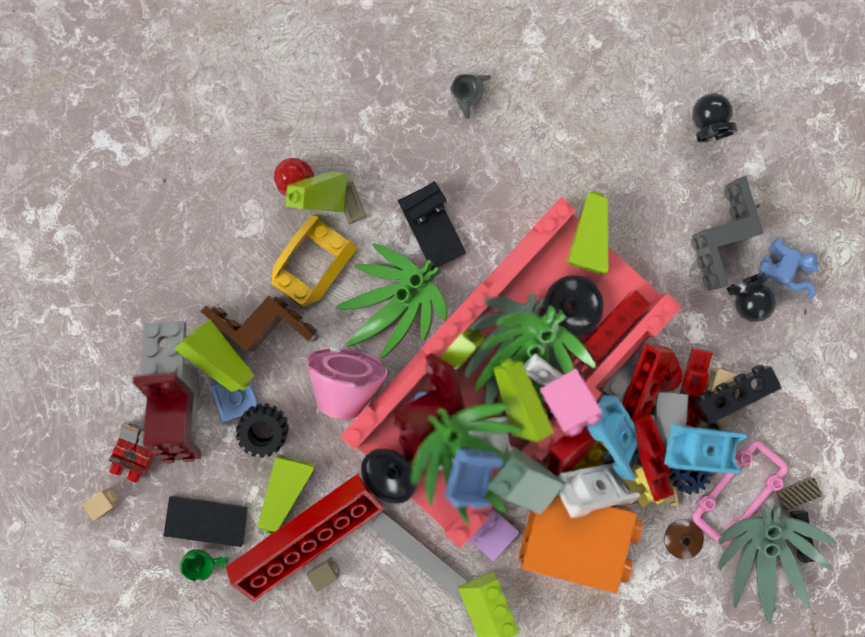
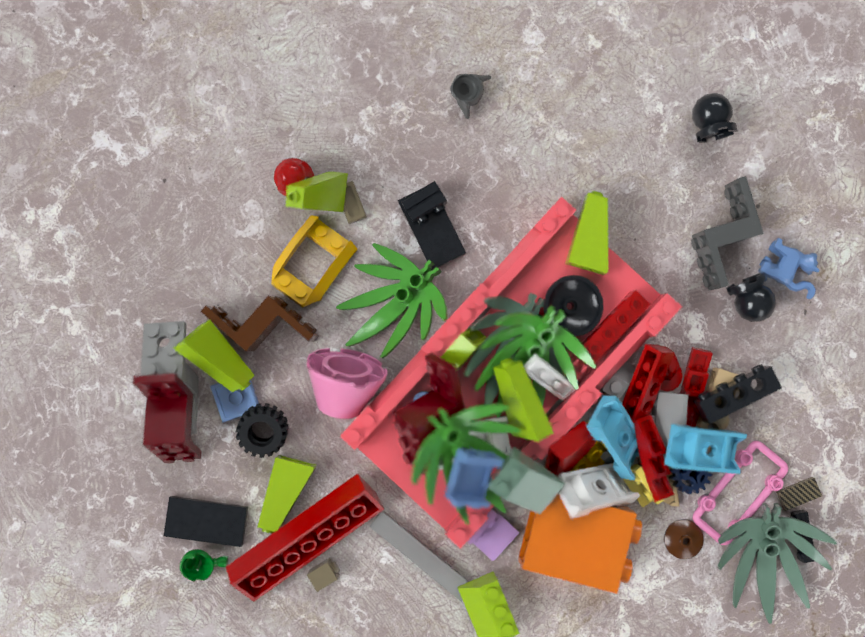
(101, 504): tan brick -> none
(131, 453): hips -> none
(388, 475): black dish -> none
(572, 403): bright pink brick -> none

